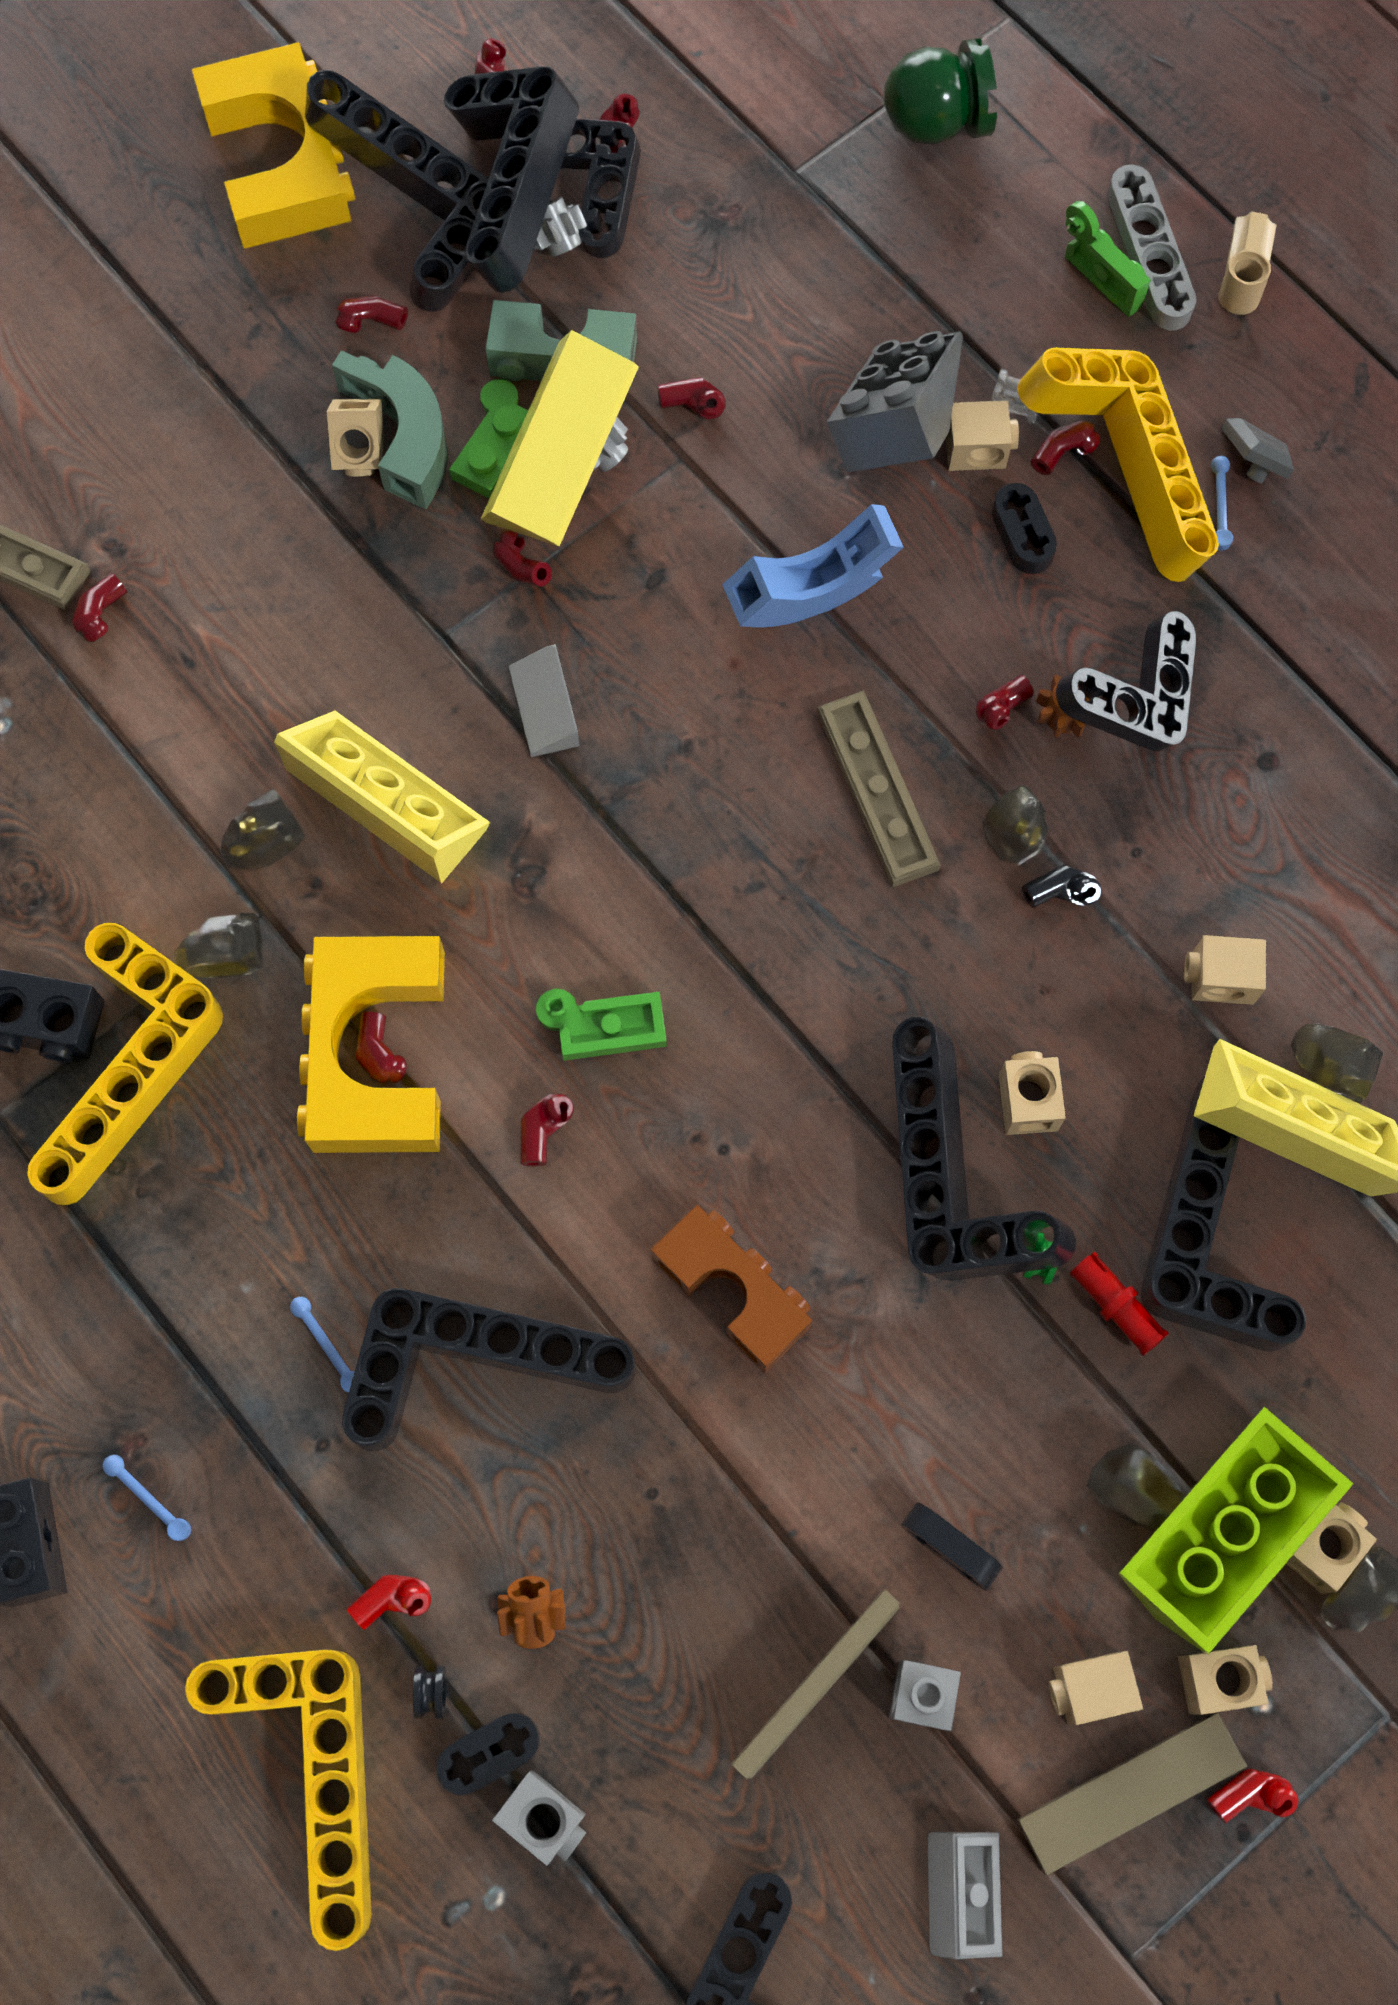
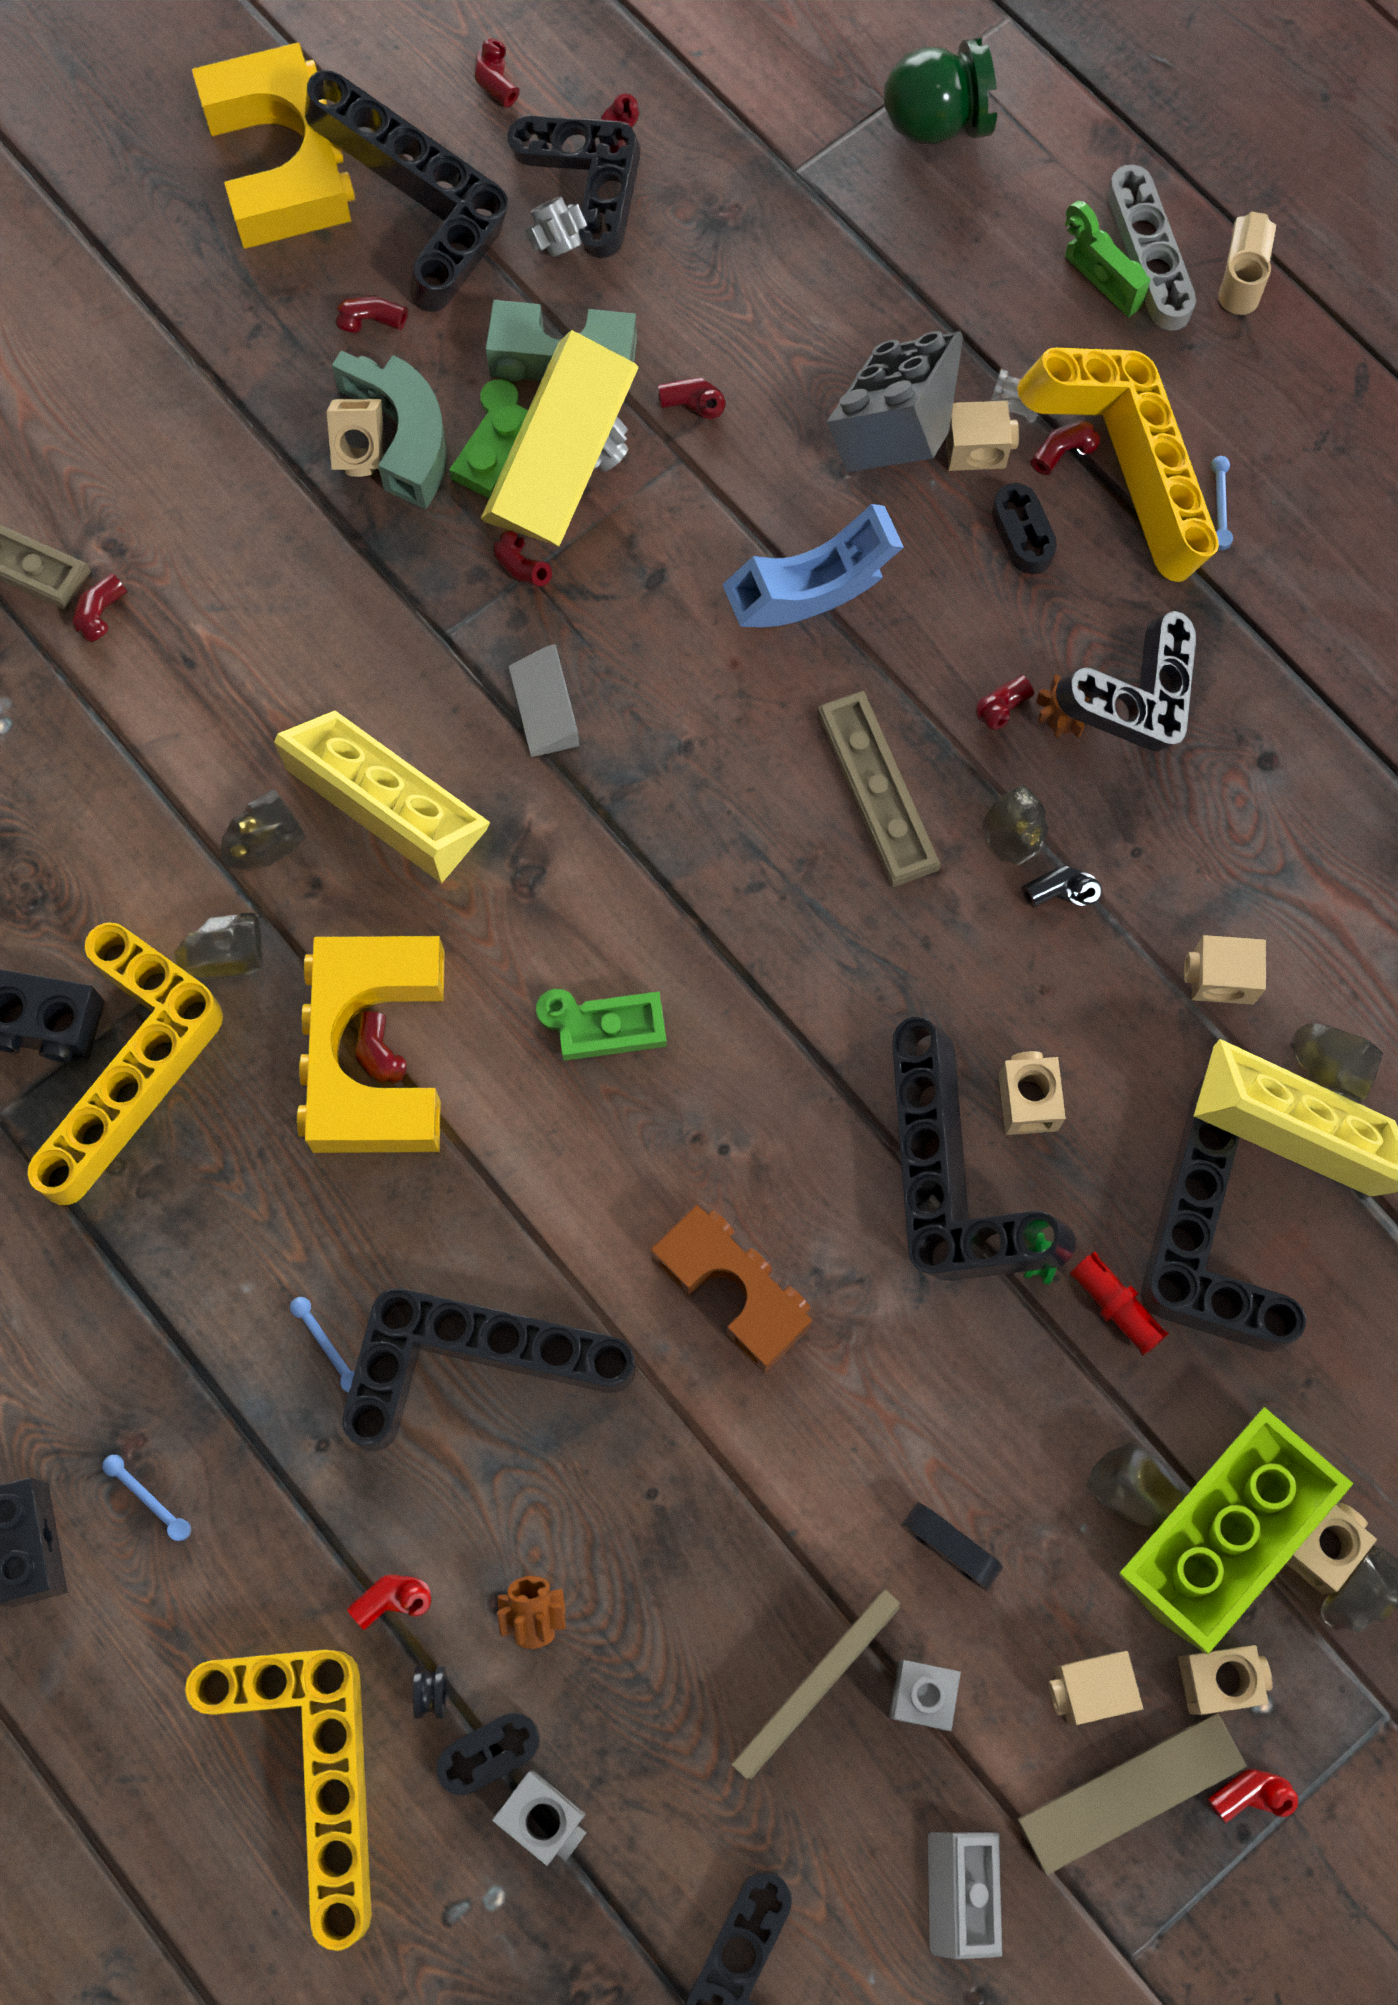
(535, 120): black beam -> none
(539, 1124): dark red arm -> none
(1259, 448): dark grey piece -> none

